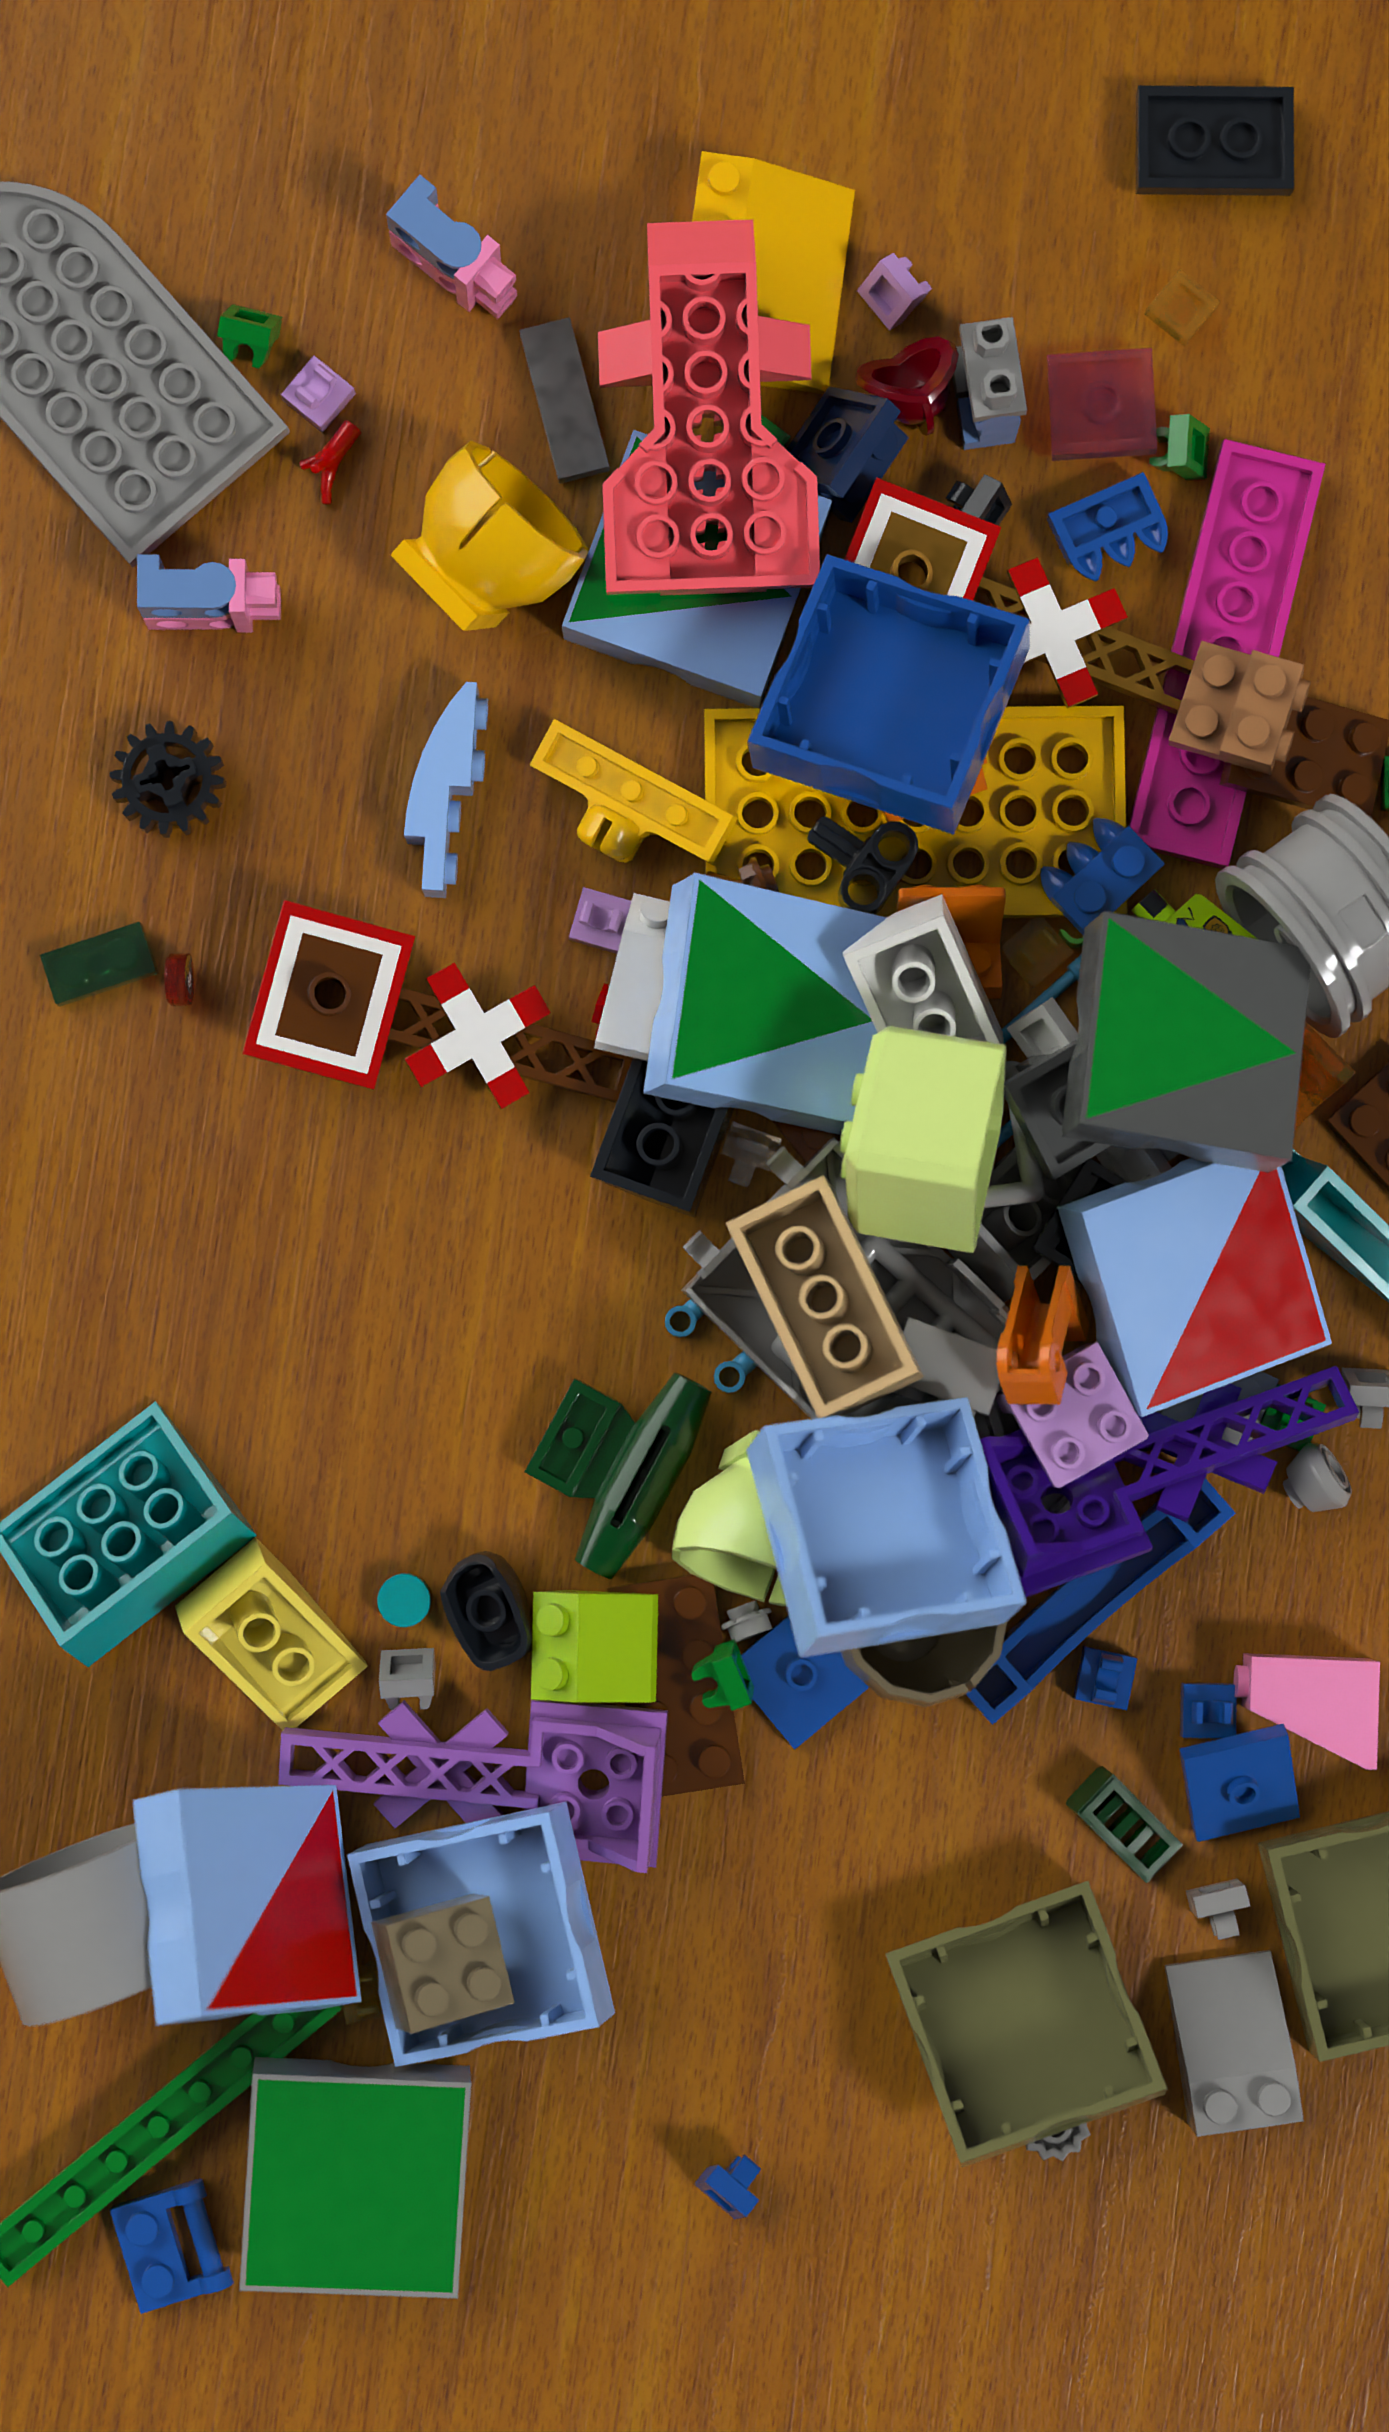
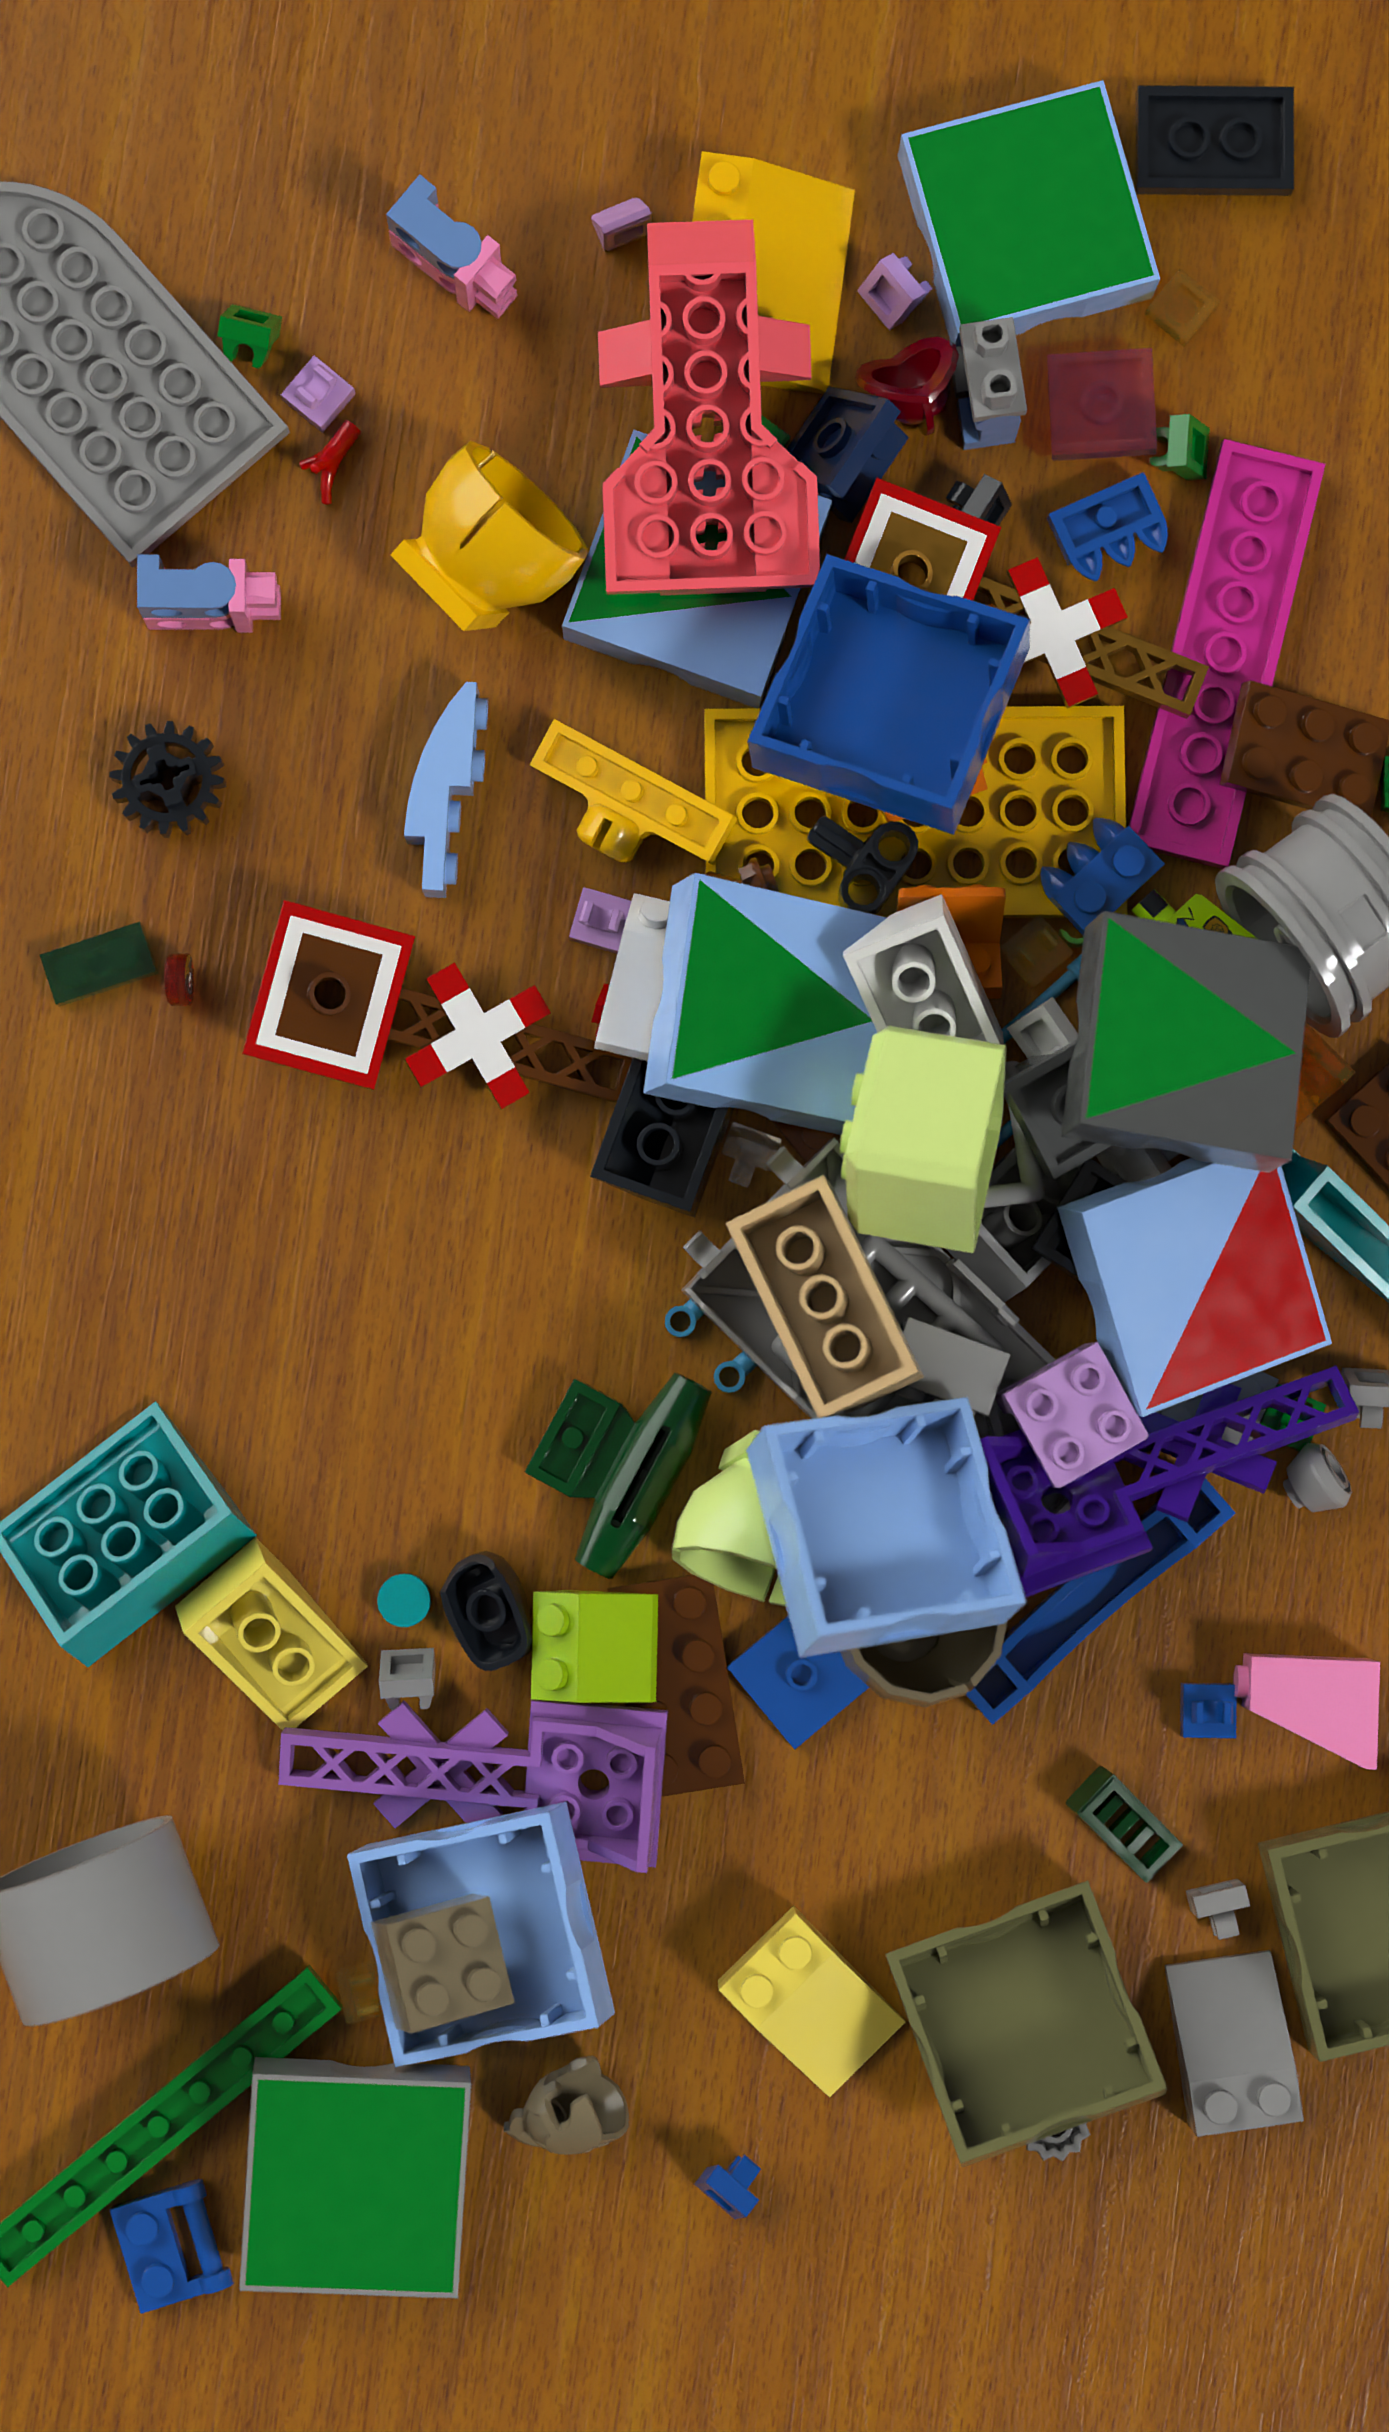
(246, 1902): light blue tile -> none
(564, 400): flat silver tile -> none
(571, 2110): none -> dark tan helmet
(622, 223): none -> lavender slope
(731, 1675): green tile -> none
(747, 1621): light grey plate -> none
(810, 2002): none -> light yellow slope
(1029, 212): none -> green tile
(1034, 1337): orange piece -> none
(1105, 1678): blue tile -> none
(1239, 707): medium nougat plate -> none
(1240, 1782): blue plate -> none

